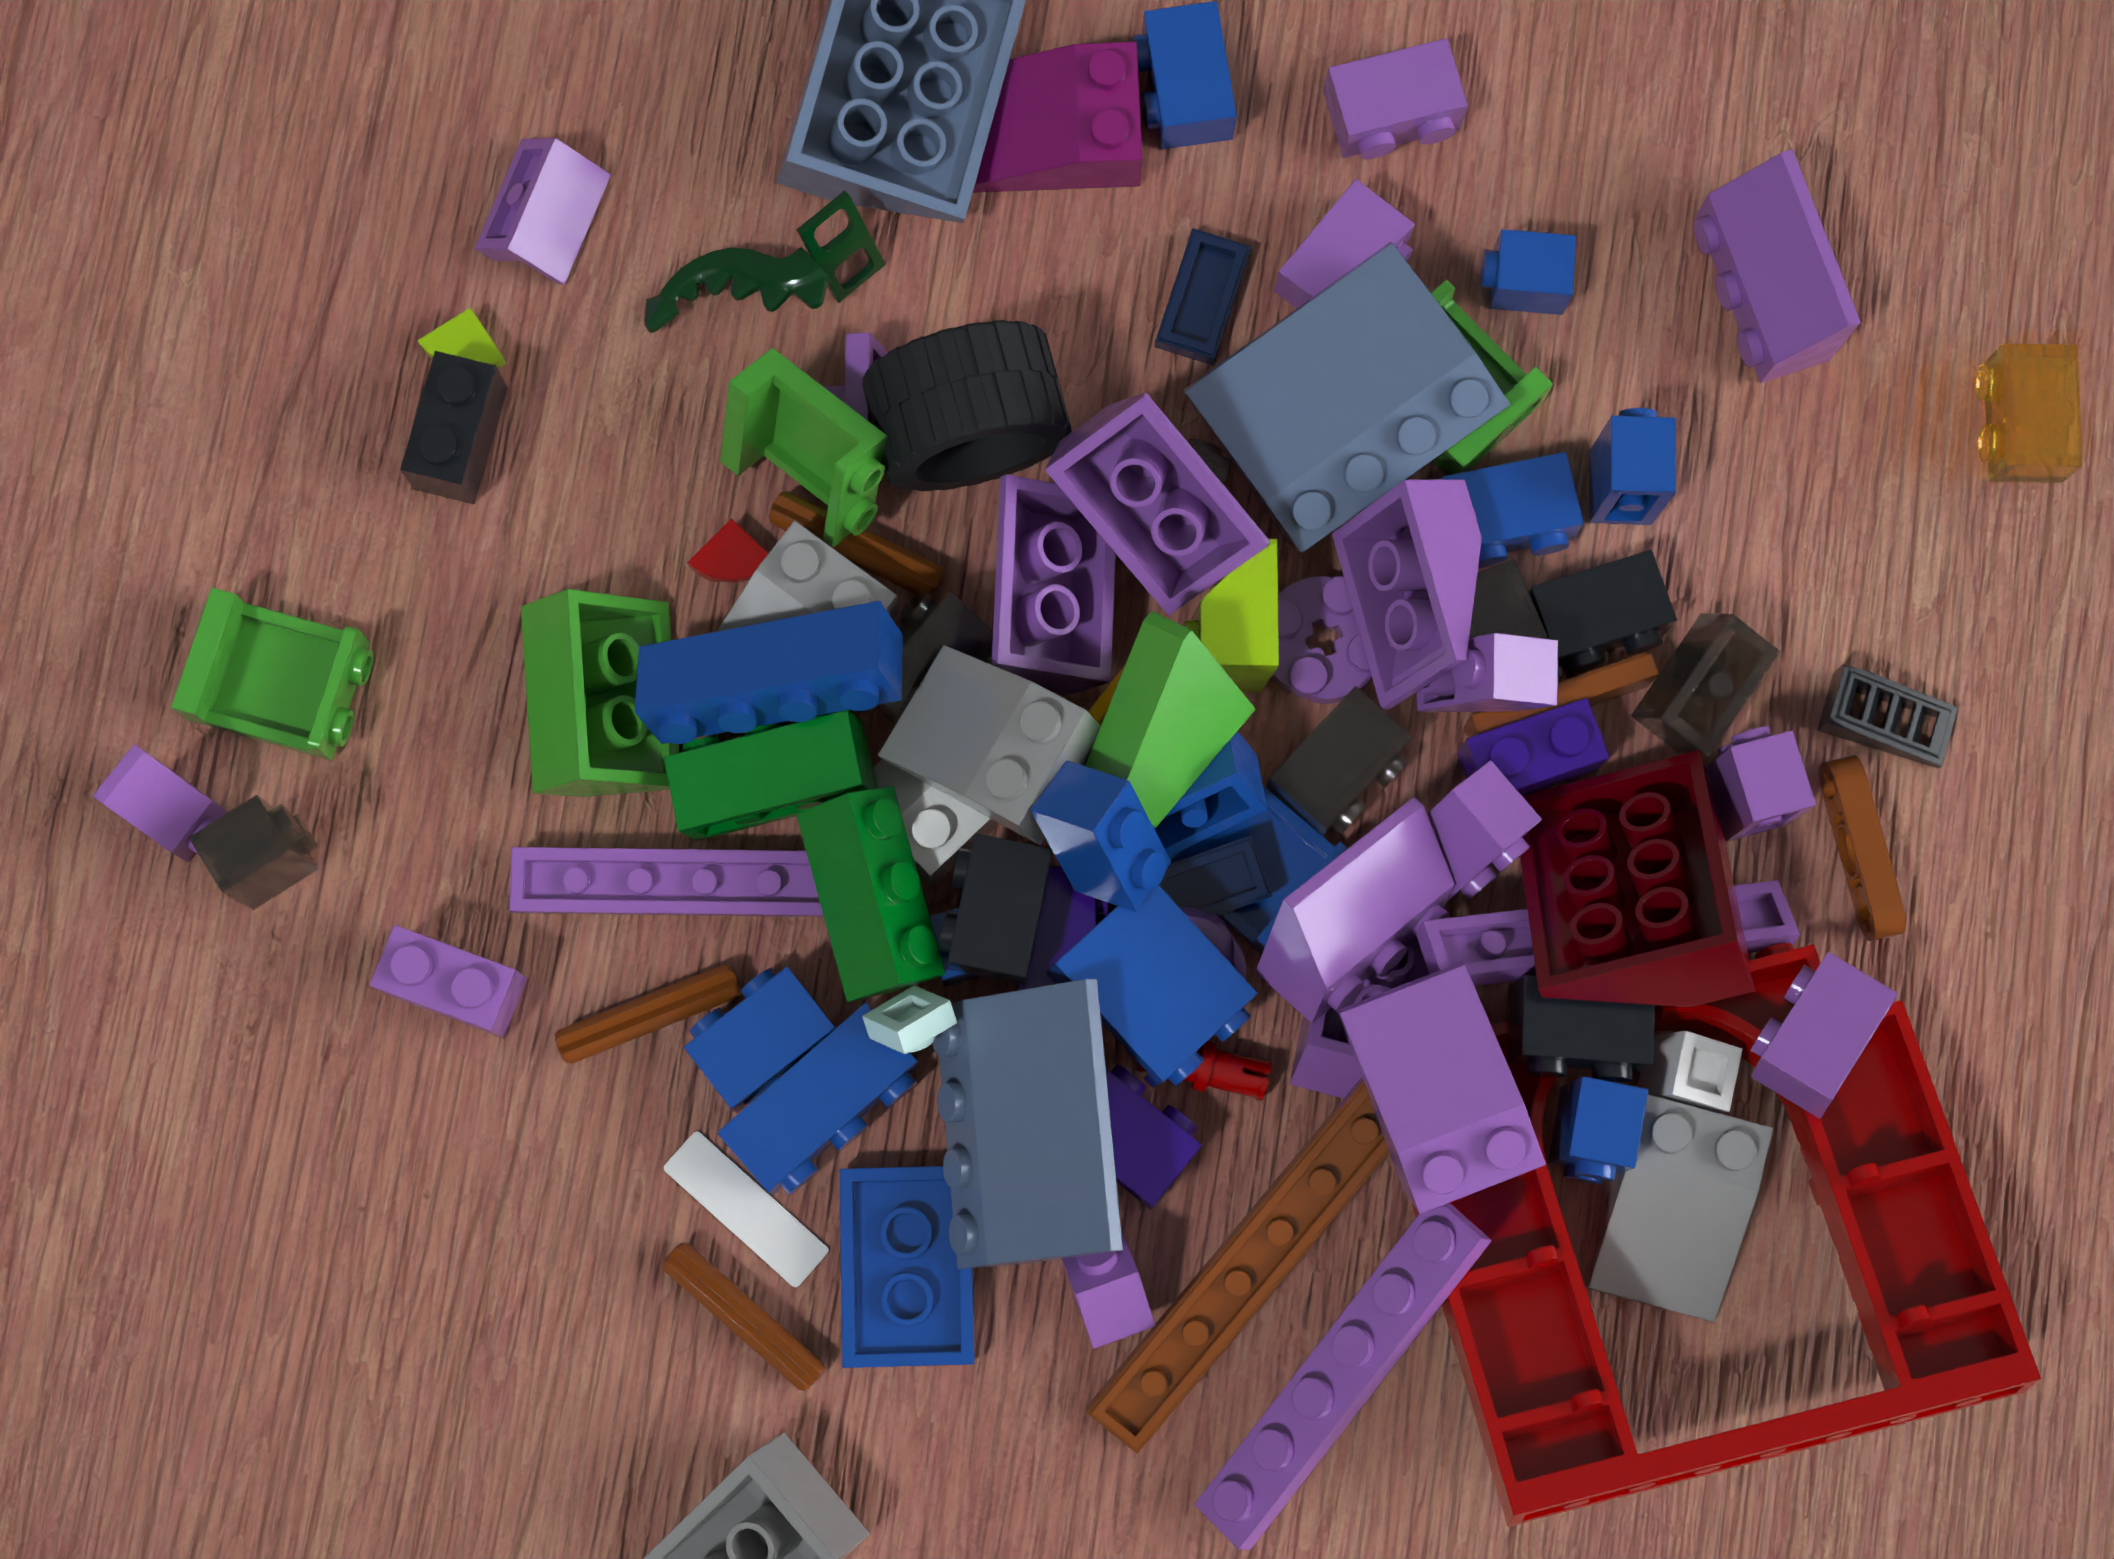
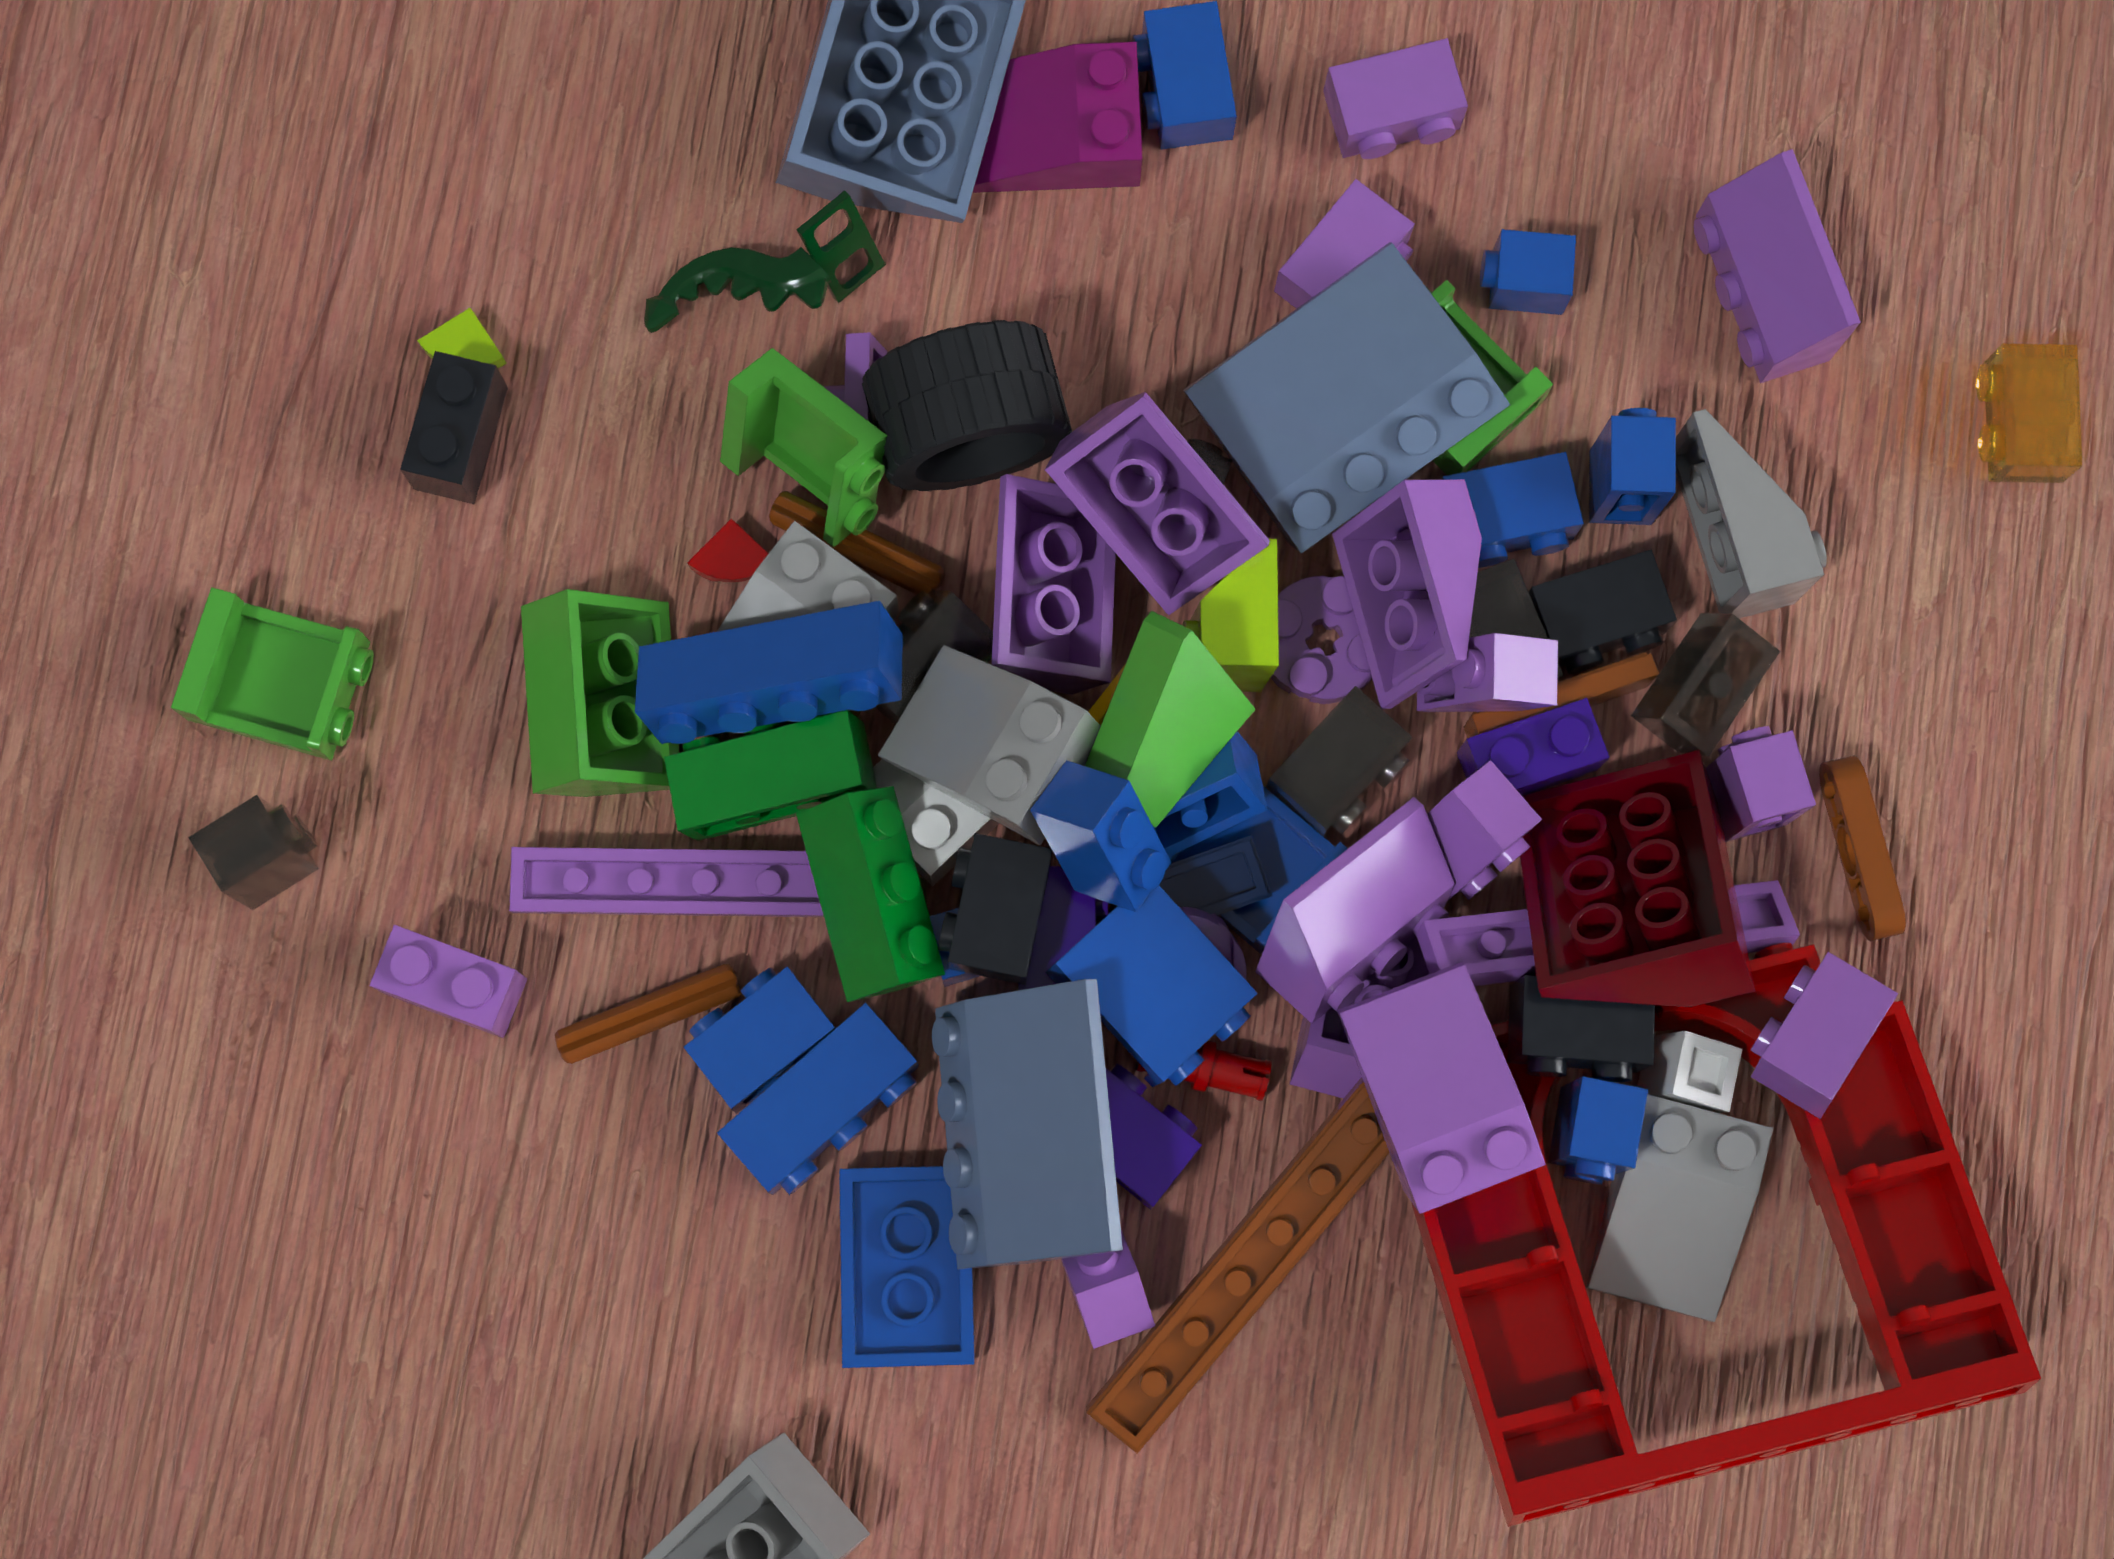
(158, 801): medium lavender slope -> none
(543, 208): panel -> none
(743, 1316): dark orange axle -> none
(746, 1209): white sticker -> none
(910, 1020): light aqua plate -> none
(1202, 296): dark blue tile -> none
(1341, 1373): medium lavender plate -> none
(1744, 523): none -> light grey slope
(1838, 723): black slope -> none

